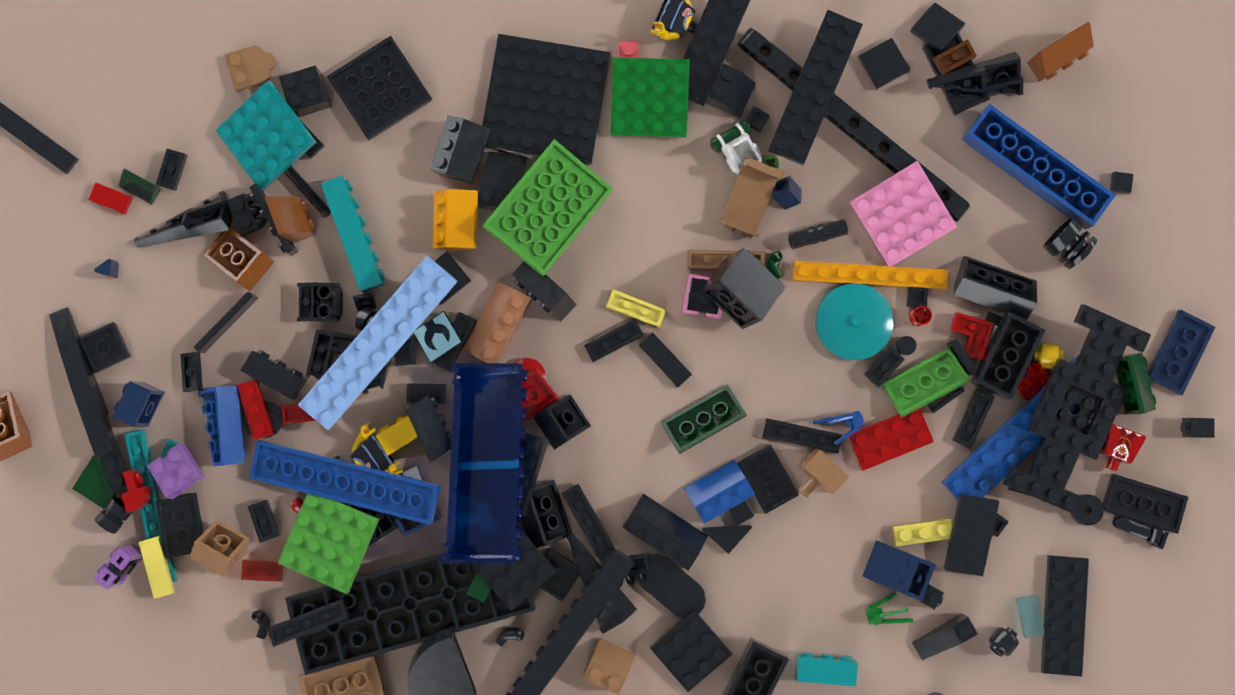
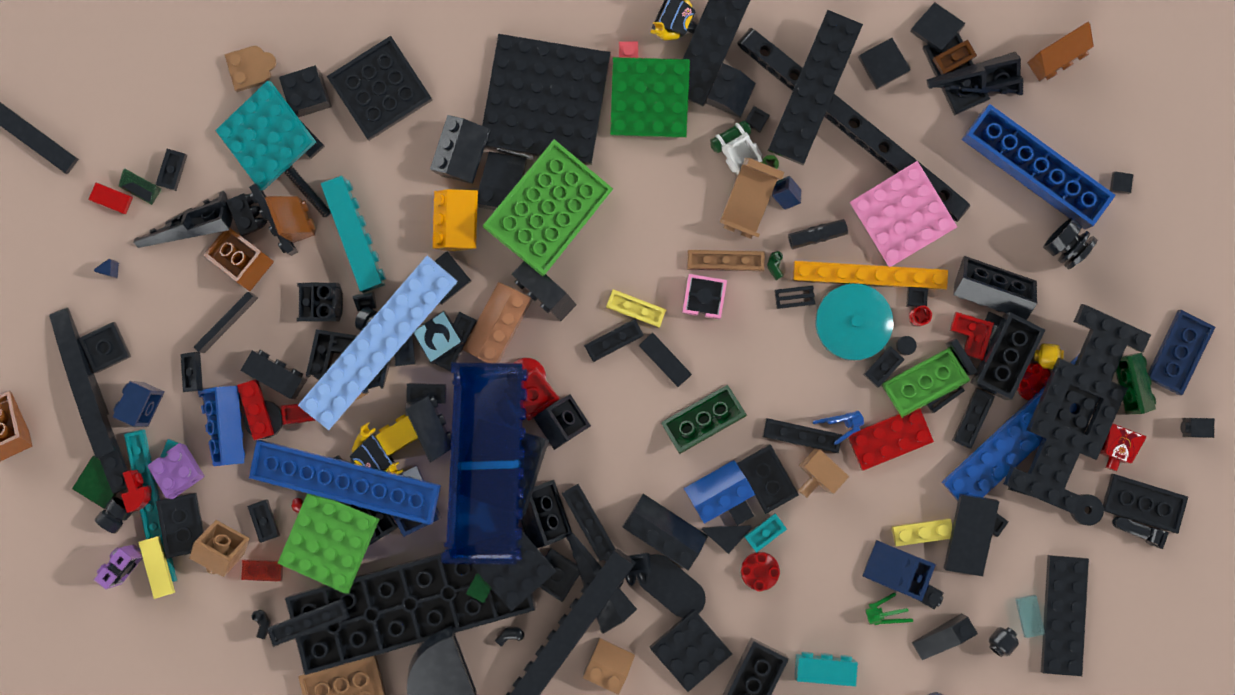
(743, 288): black container -> none
(760, 571): none -> red dish
(765, 532): none -> teal plate
(805, 288): none -> black tile

